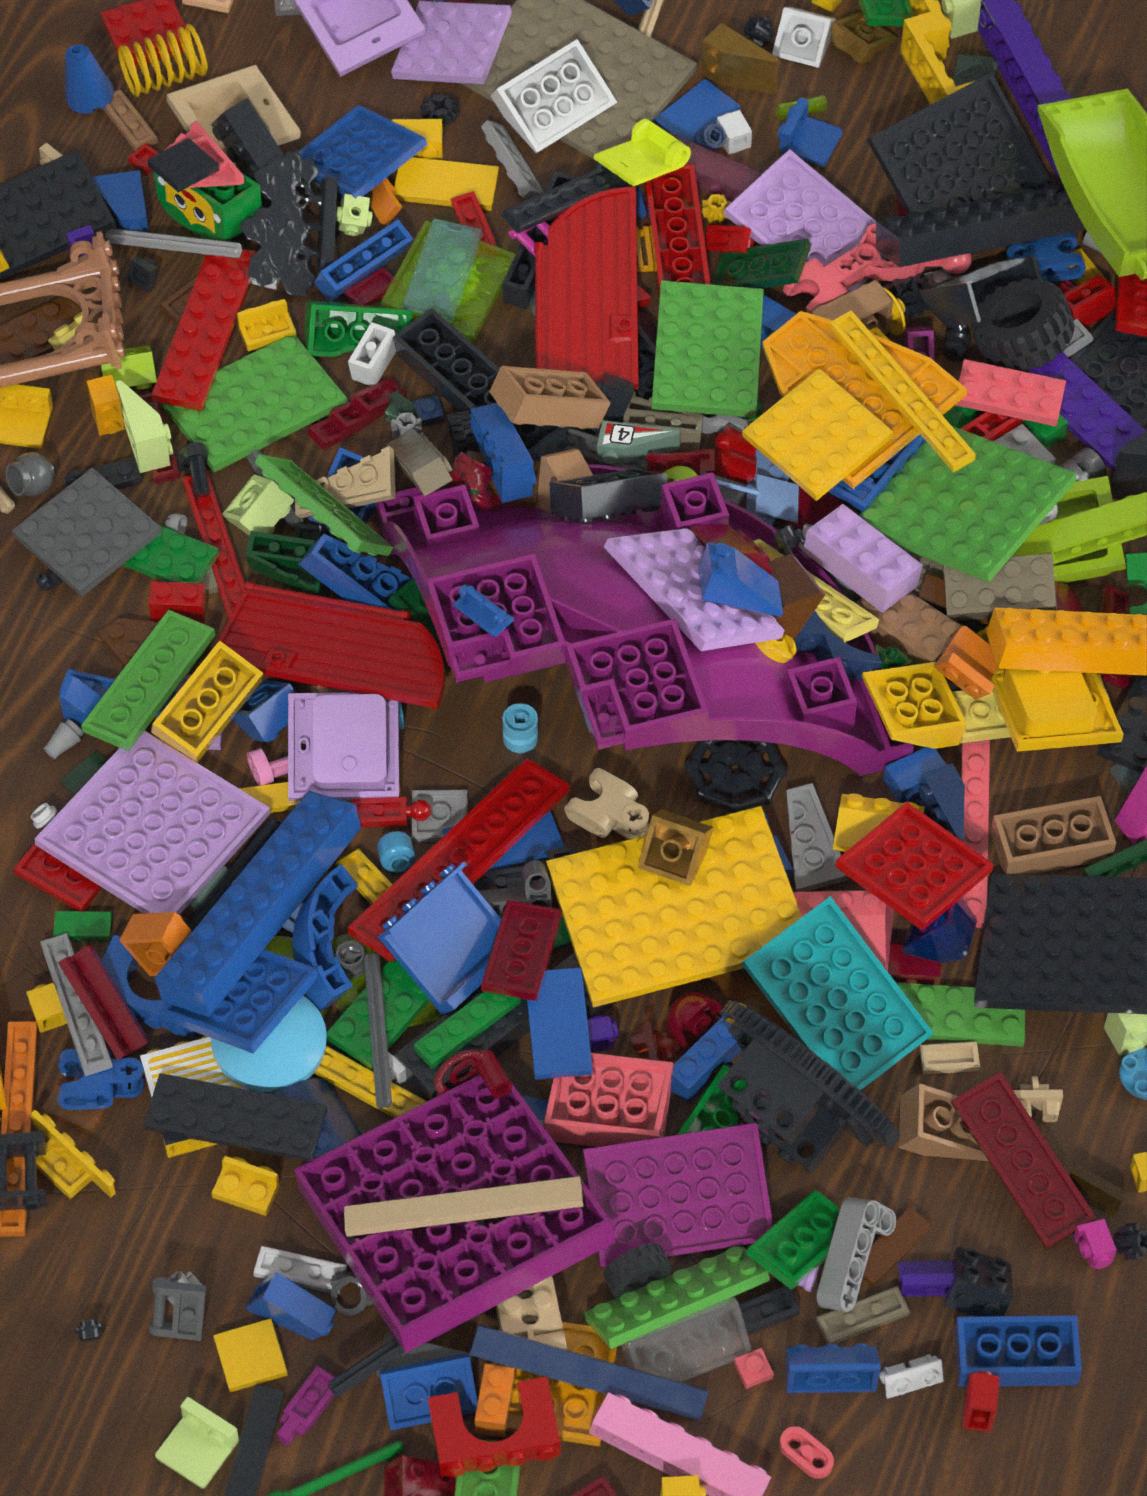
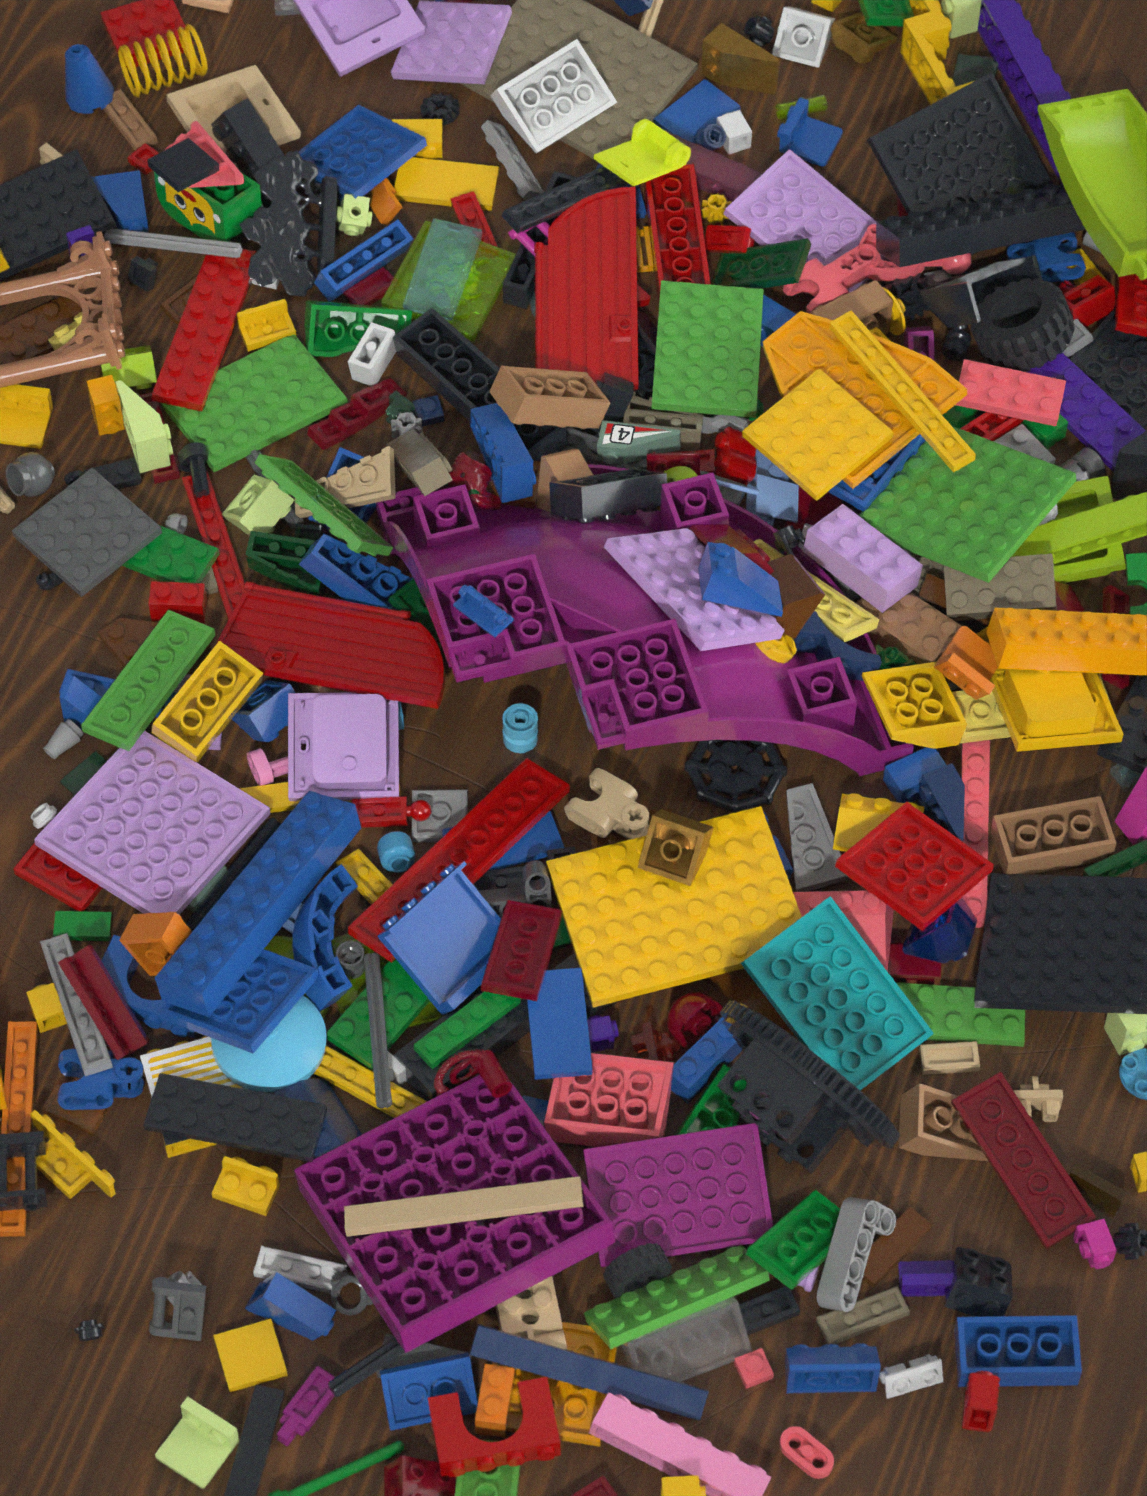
(461, 433): black tyre -> none

